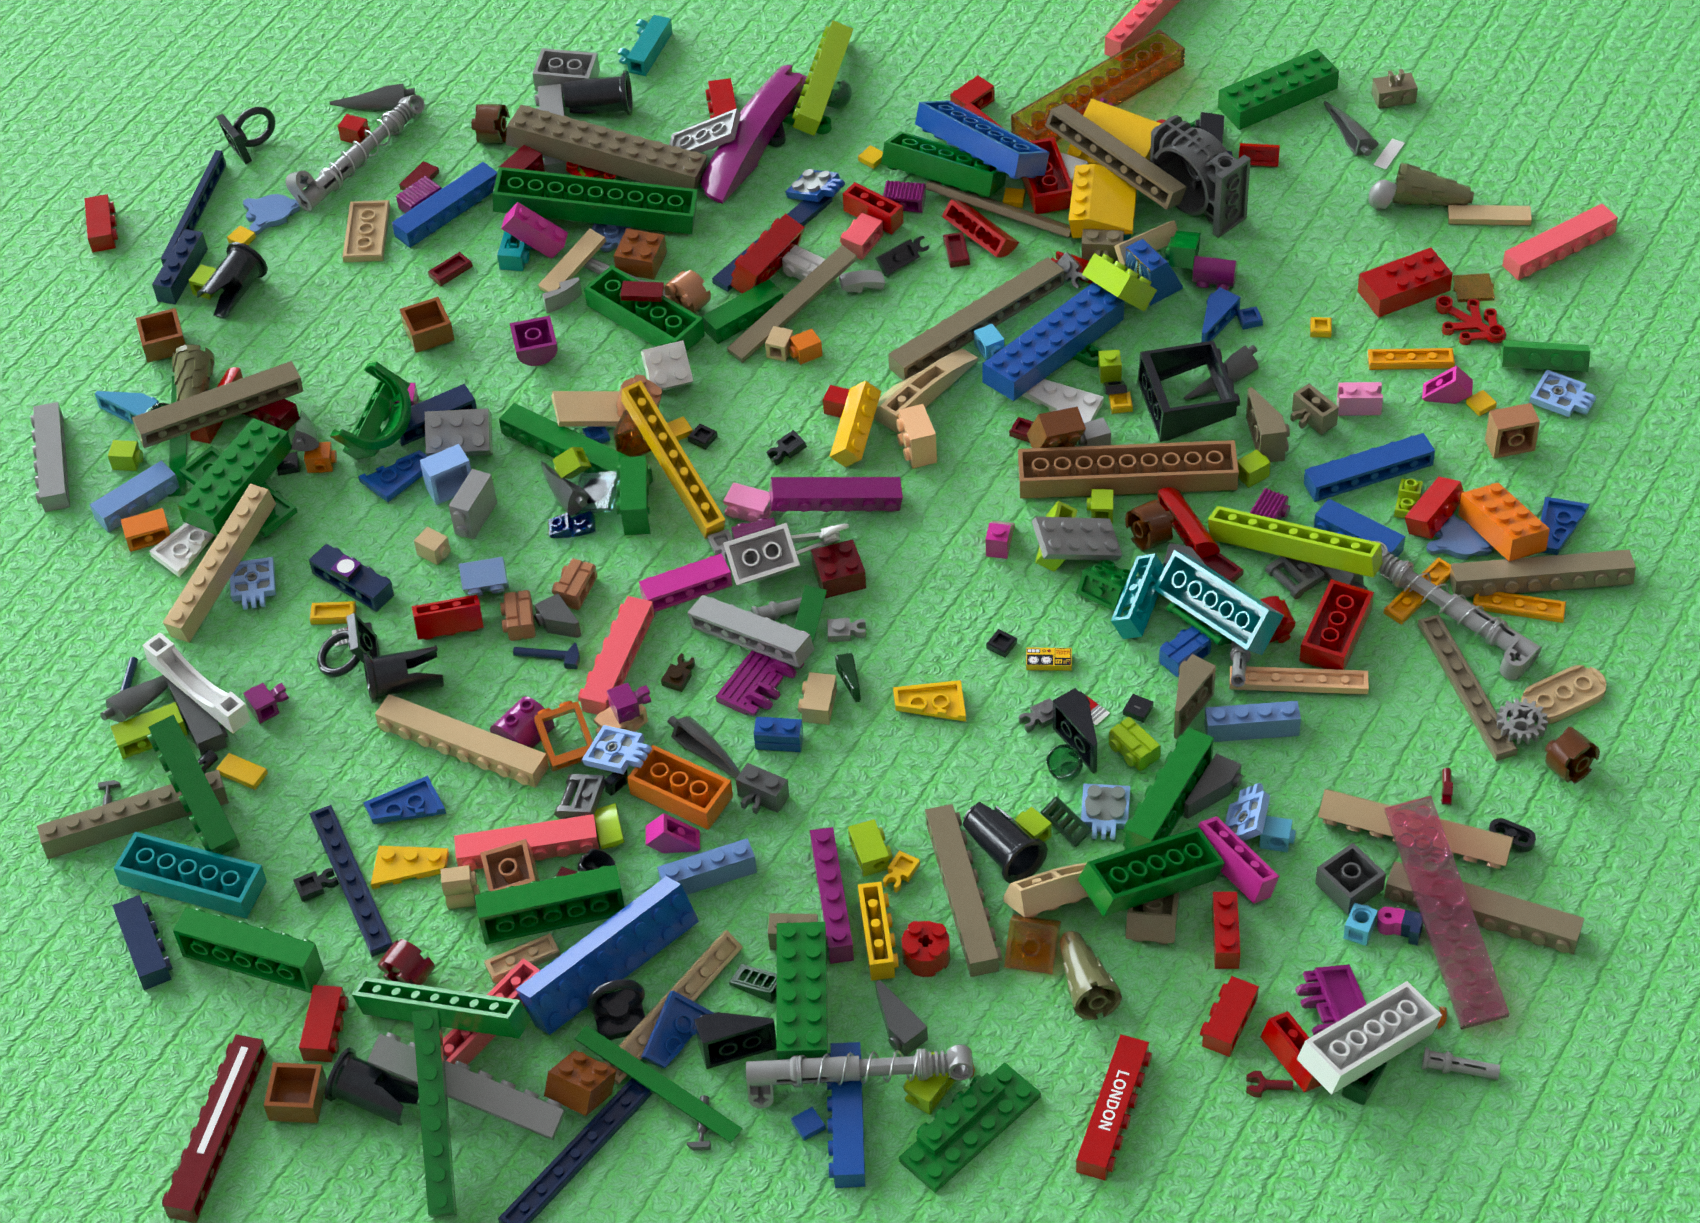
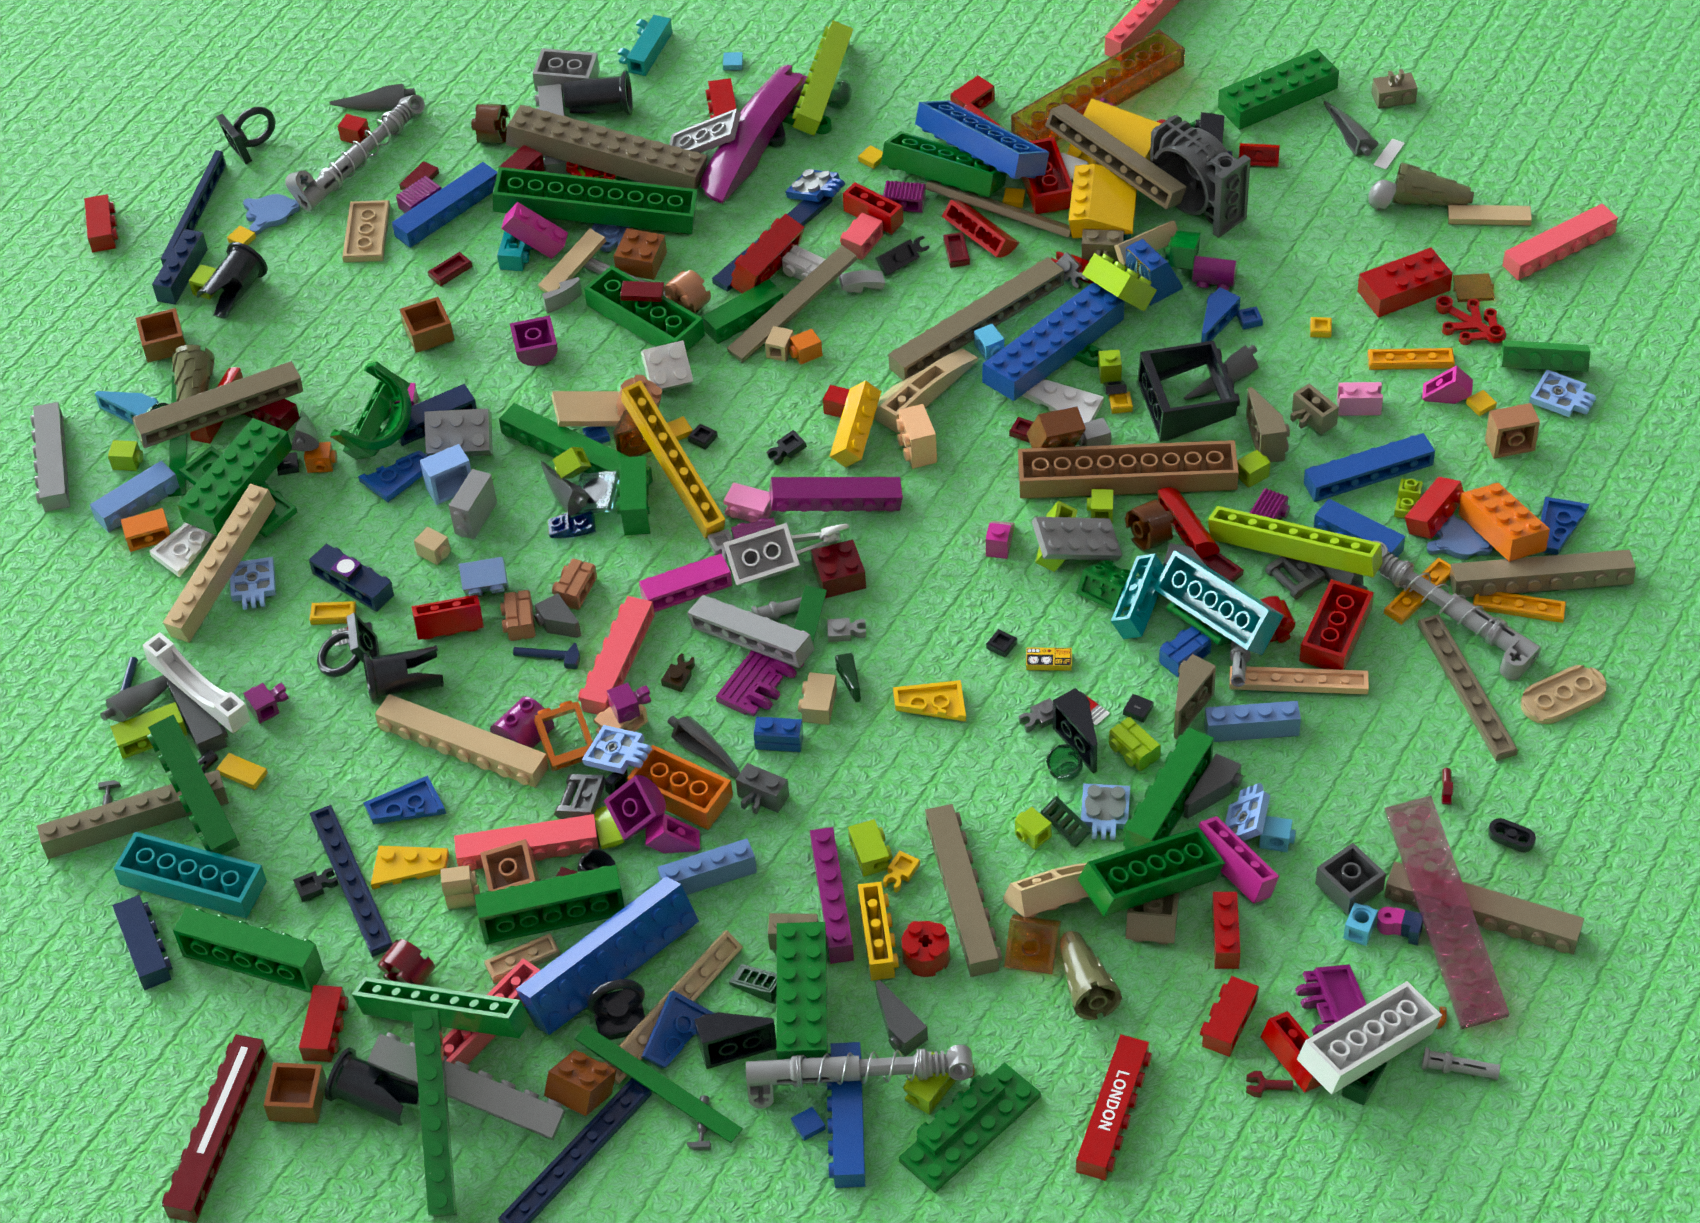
(635, 805): none -> magenta brick
(733, 61): none -> medium azure tile
(1005, 842): black piece -> none
(1370, 815): tan brick -> none
(1522, 721): light grey gear -> none
(1571, 755): reddish brown brick -> none

